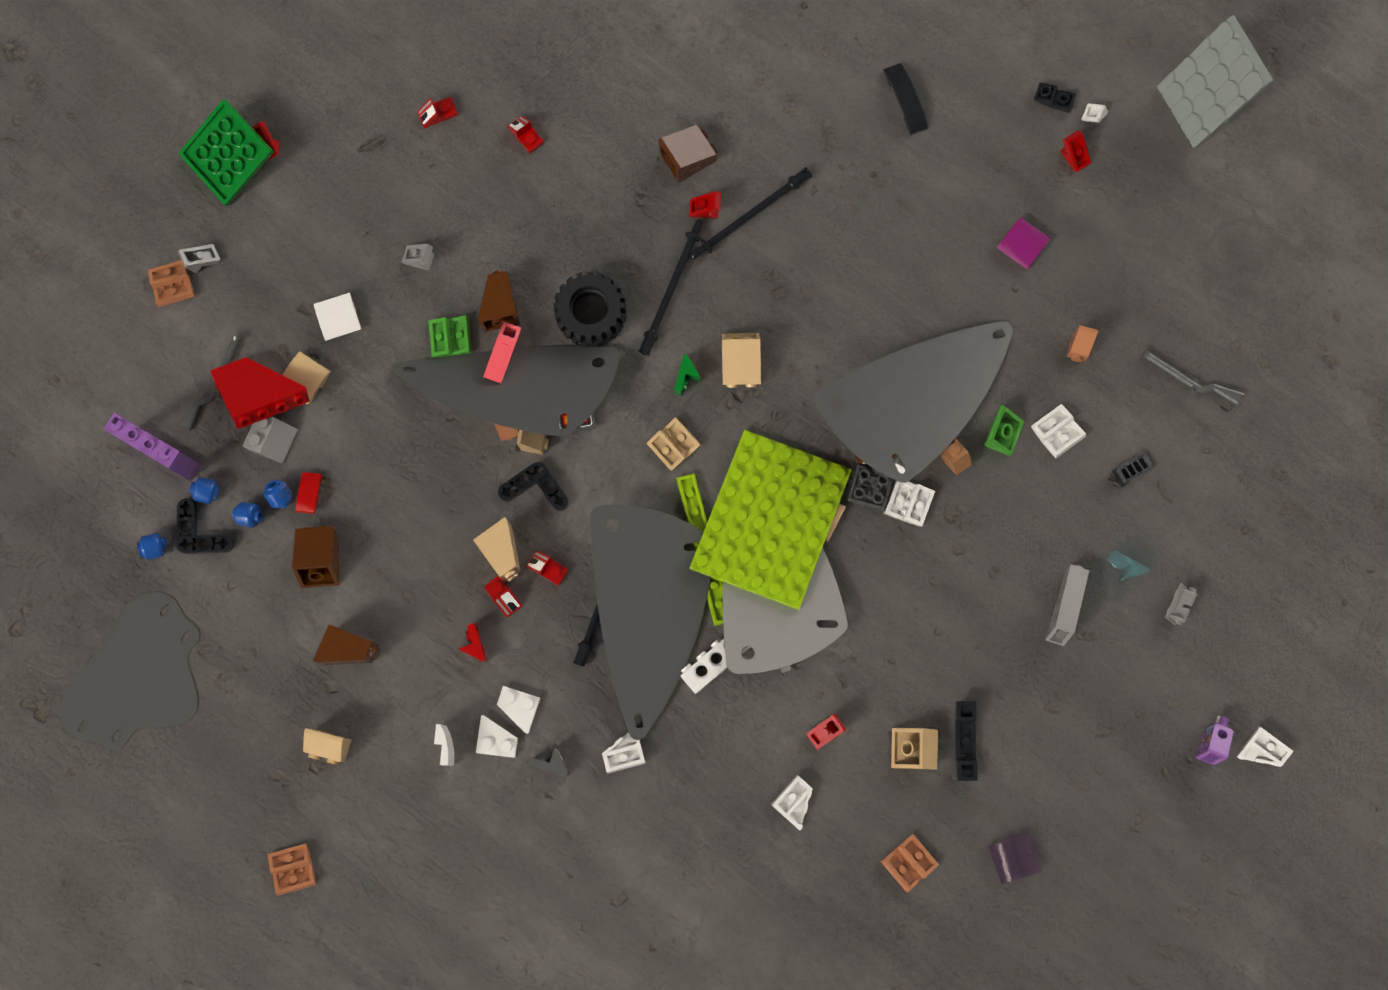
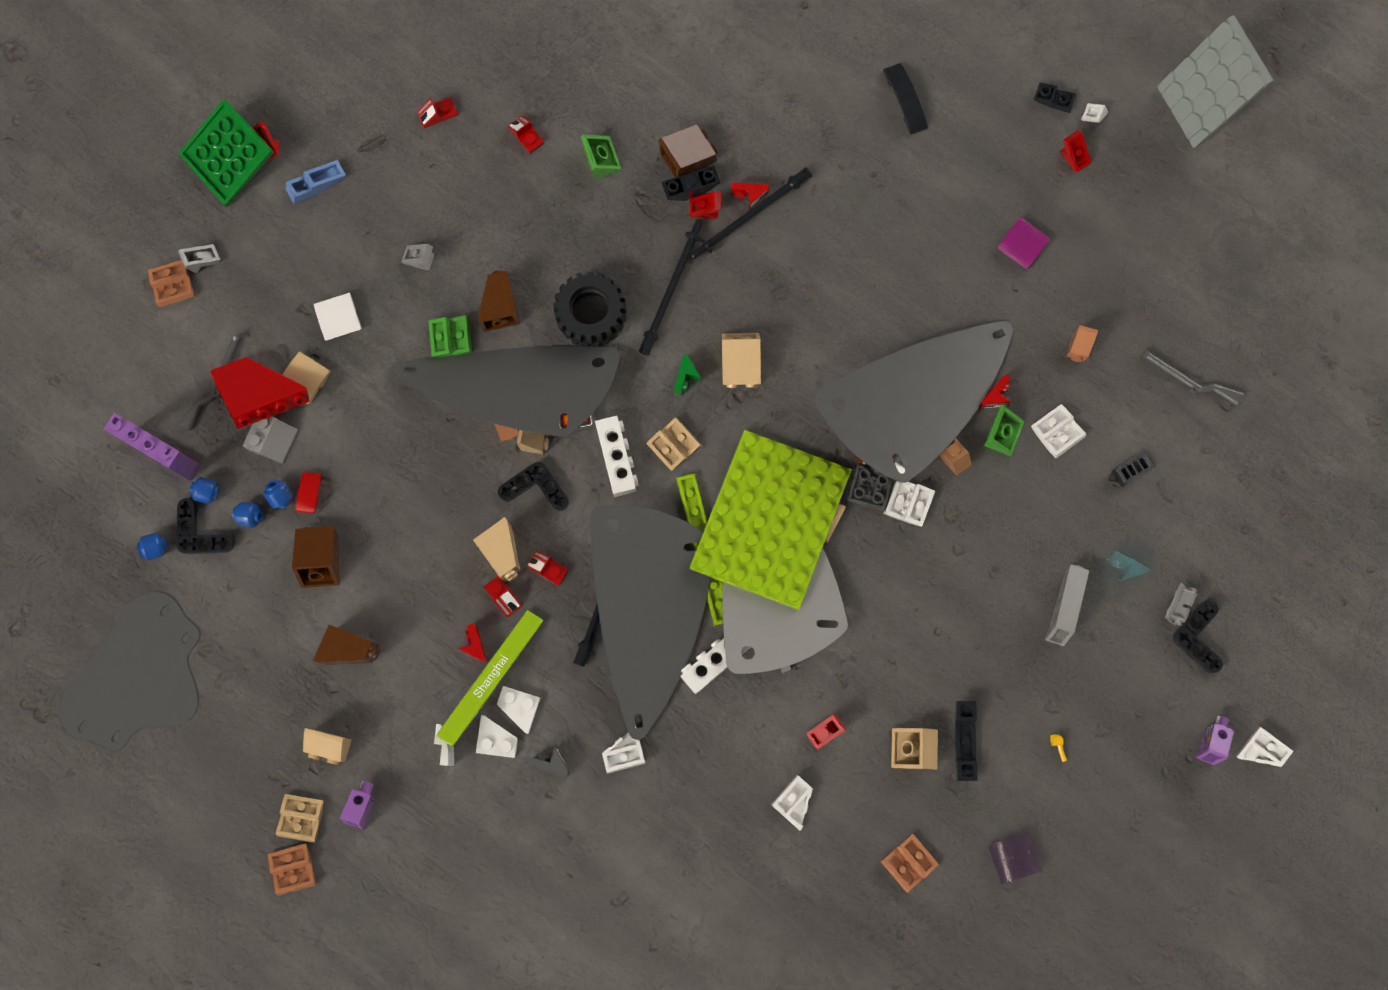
(300, 818): none -> tan slope
(314, 181): none -> medium blue slope
(355, 814): none -> medium lavender torso
(489, 678): none -> lime tile
(502, 352): coral slope -> none
(600, 155): none -> bright green slope
(605, 428): none -> white brick
(691, 184): none -> black slope
(754, 191): none -> red slope
(994, 397): none -> red slope
(1057, 740): none -> yellow hand
(1192, 633): none -> black beam

